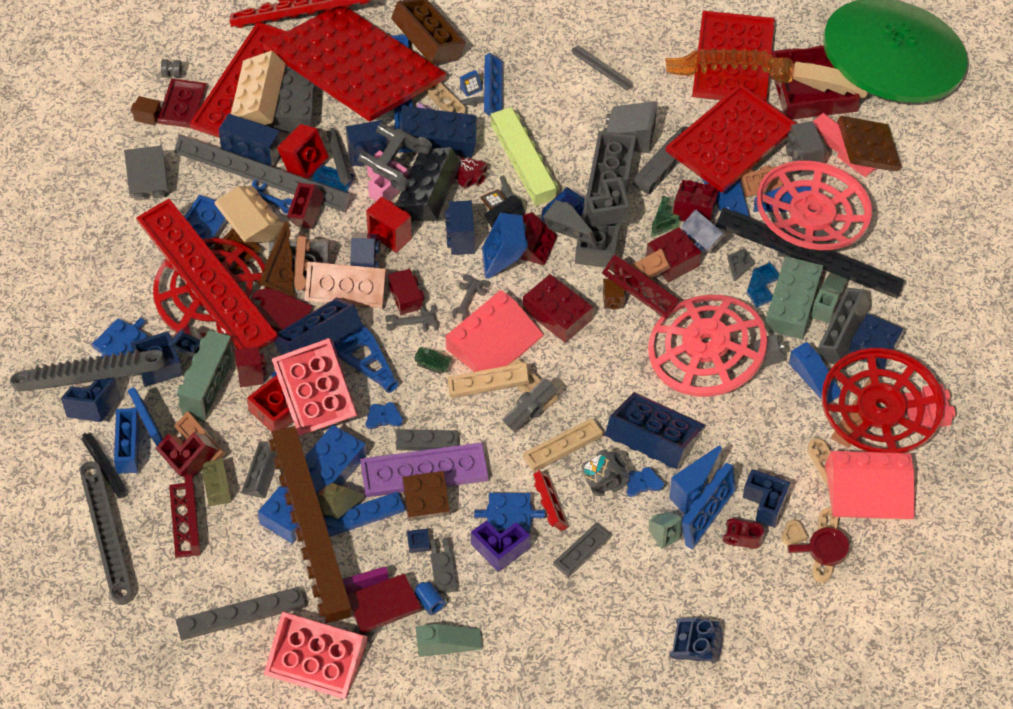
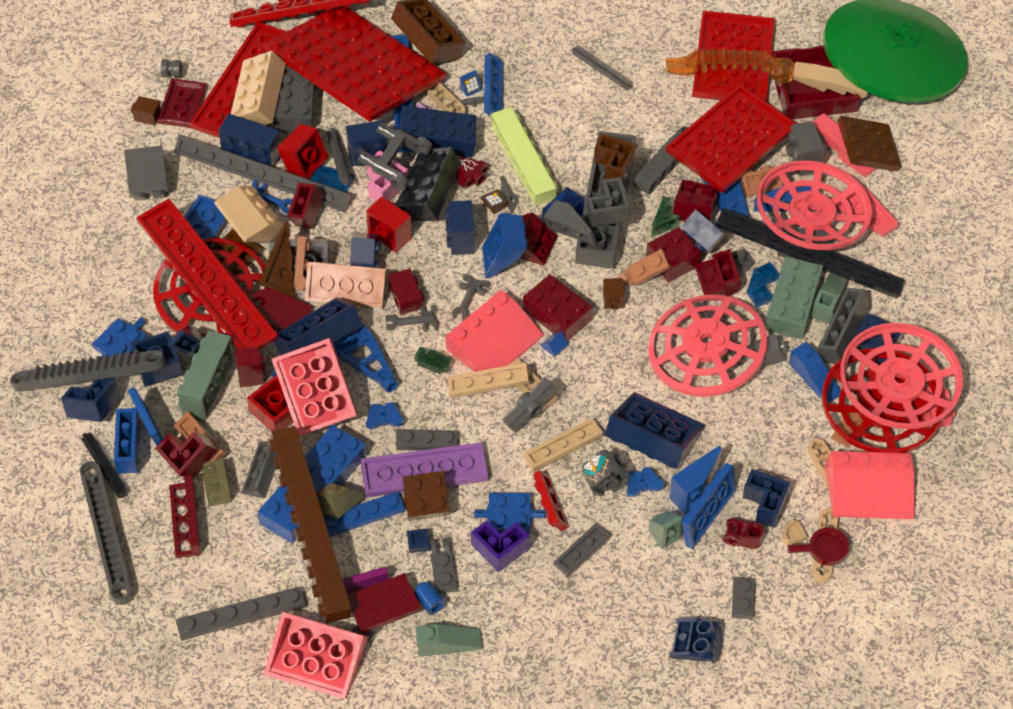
(510, 206): black slope -> none
(555, 344): none -> blue slope
(616, 155): none -> reddish brown brick
(634, 120): dark grey slope -> none
(642, 284): dark red fence -> none
(719, 274): none -> dark red brick
(742, 598): none -> dark grey plate
(881, 220): none -> coral wing
(902, 368): none -> coral dish

